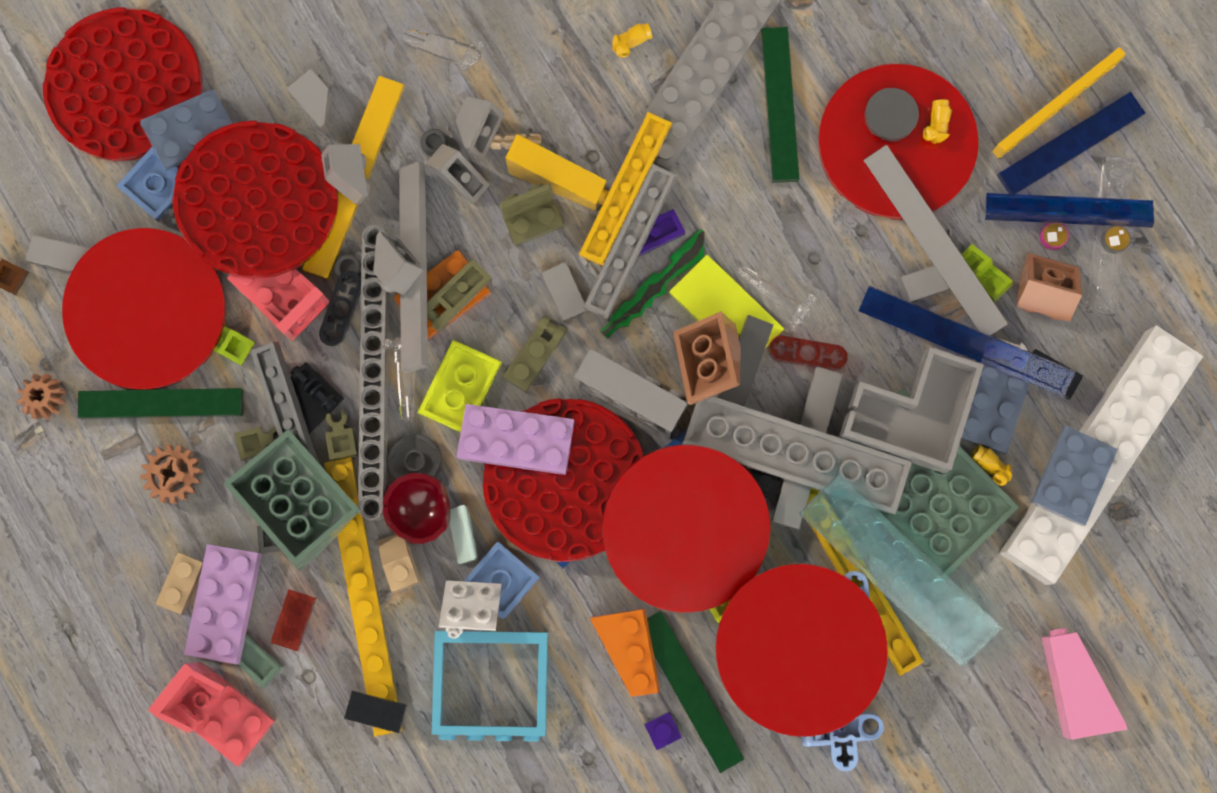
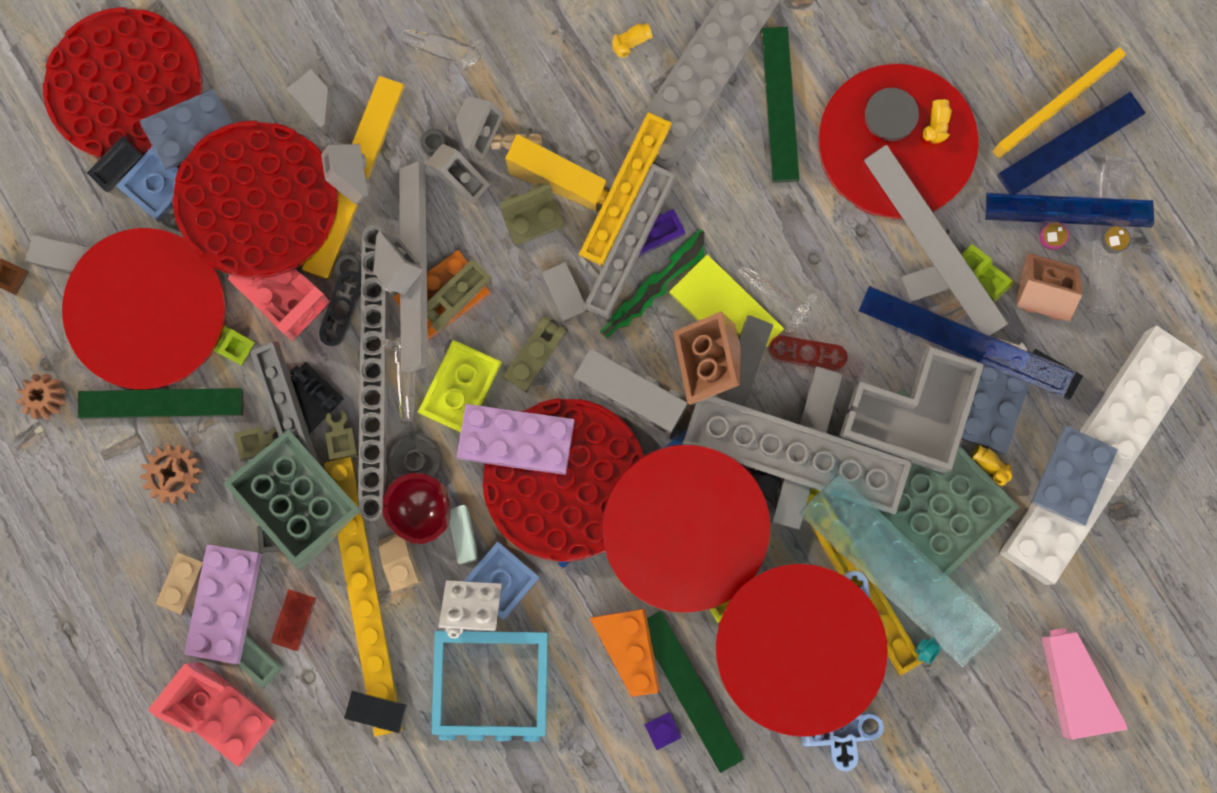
(115, 163): none -> black tile
(928, 650): none -> teal plate

